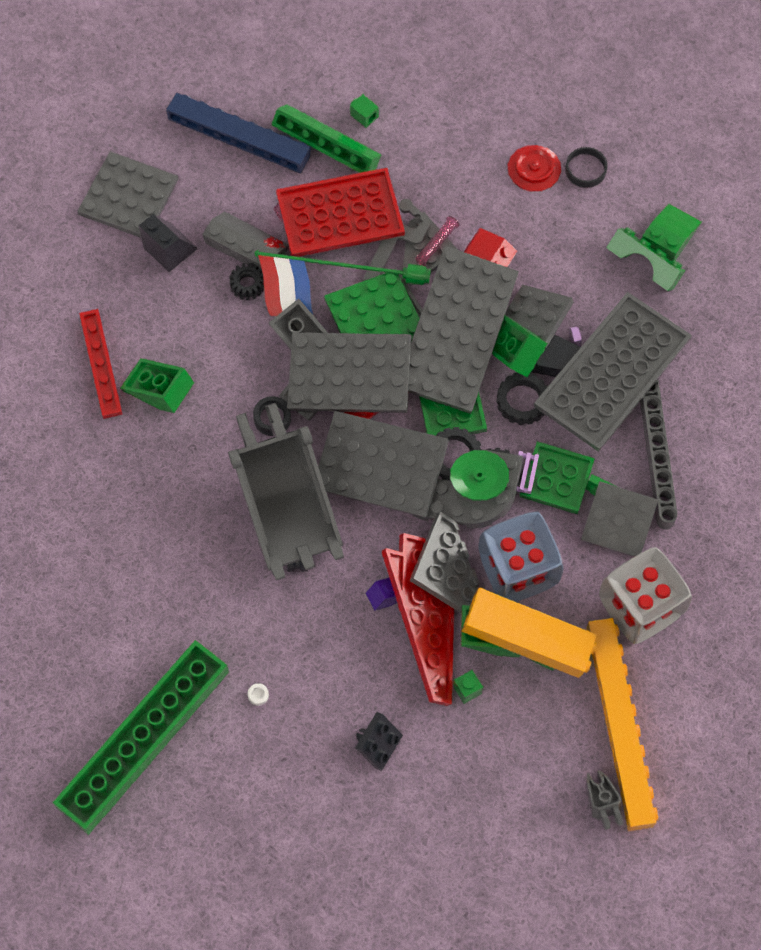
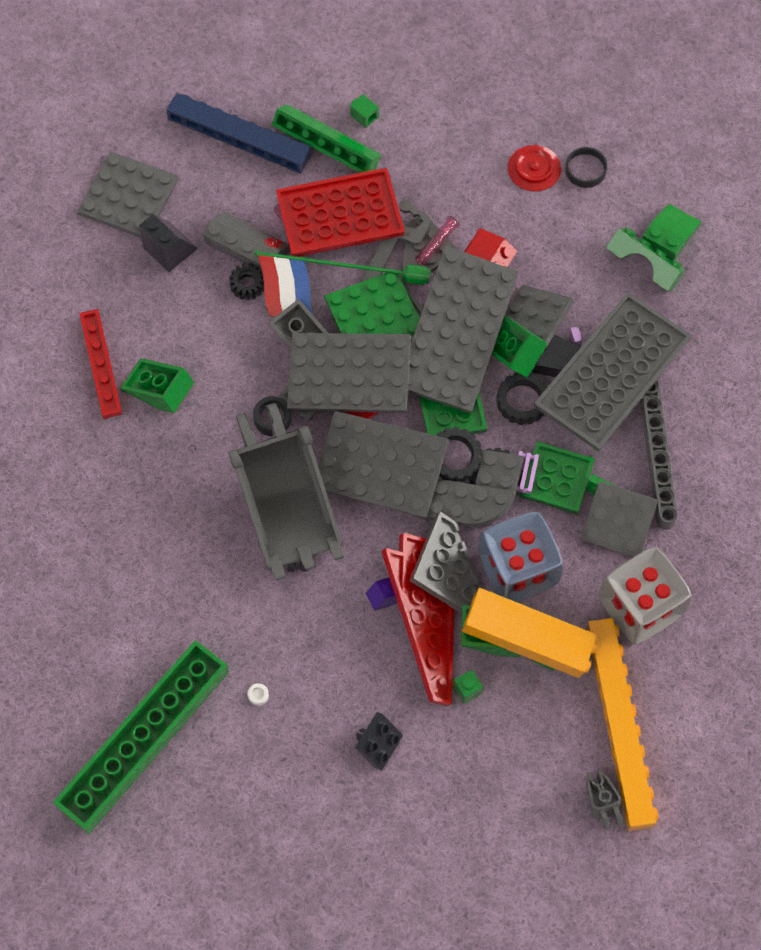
(479, 475): green piece -> none

